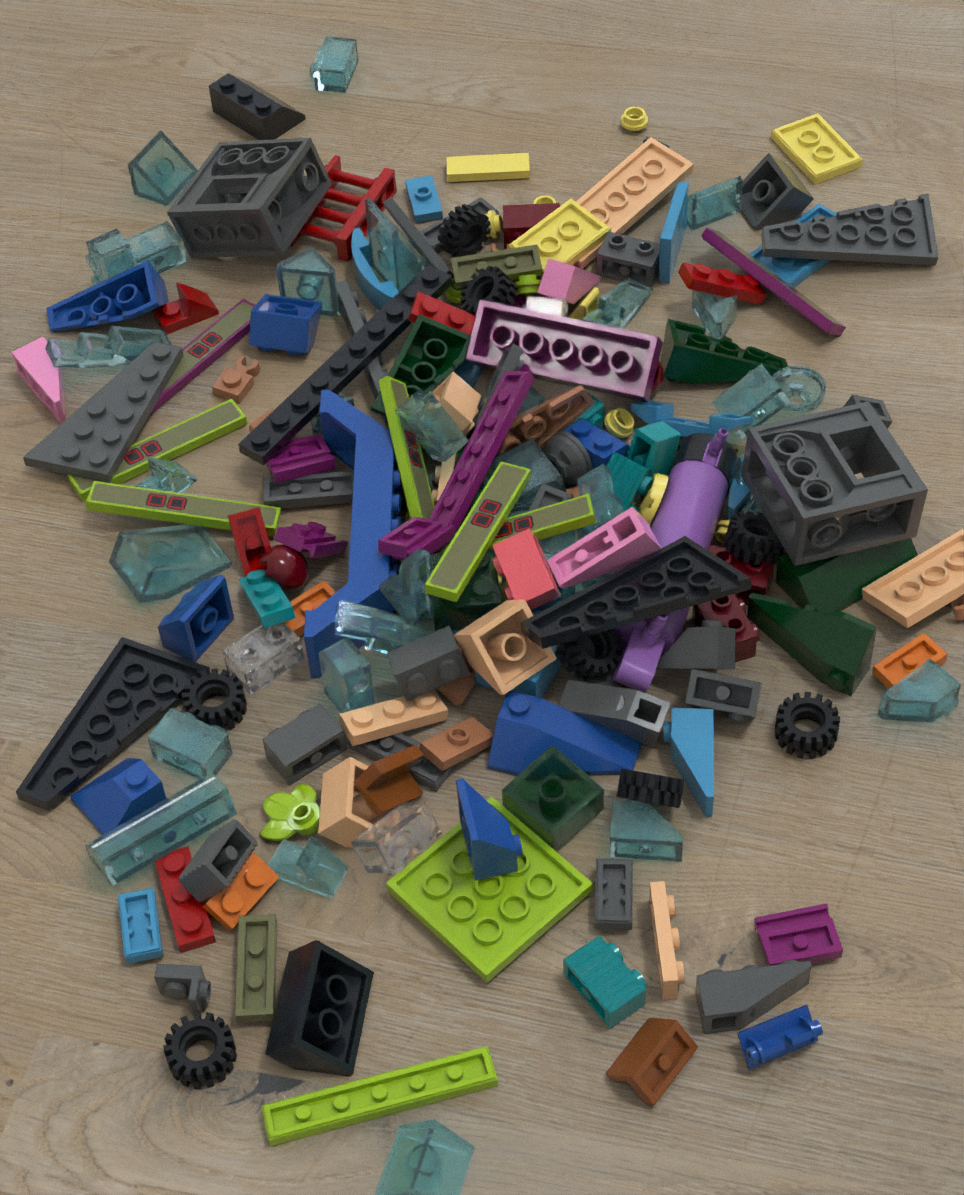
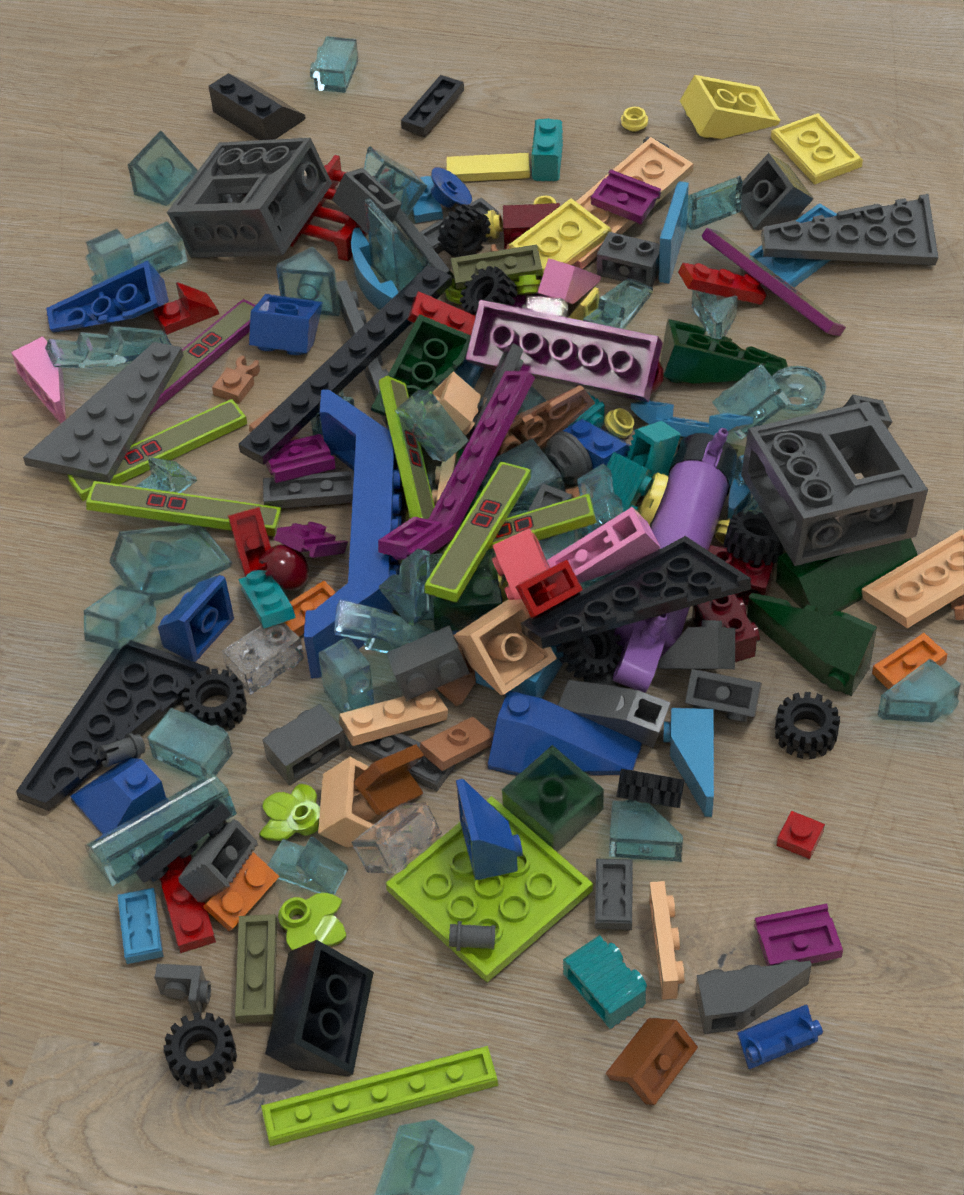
(119, 617): none -> clear light blue brick
(130, 747): none -> dark grey pin
(181, 842): none -> black plate
(317, 920): none -> lime plate
(356, 188): none -> dark grey brick
(395, 177): none -> clear light blue slope
(432, 105): none -> black plate
(449, 188): none -> blue piece
(471, 936): none -> dark grey pin
(547, 150): none -> teal brick
(548, 588): none -> red slope
(625, 196): none -> magenta plate
(726, 107): none -> light yellow slope
(800, 834): none -> red plate

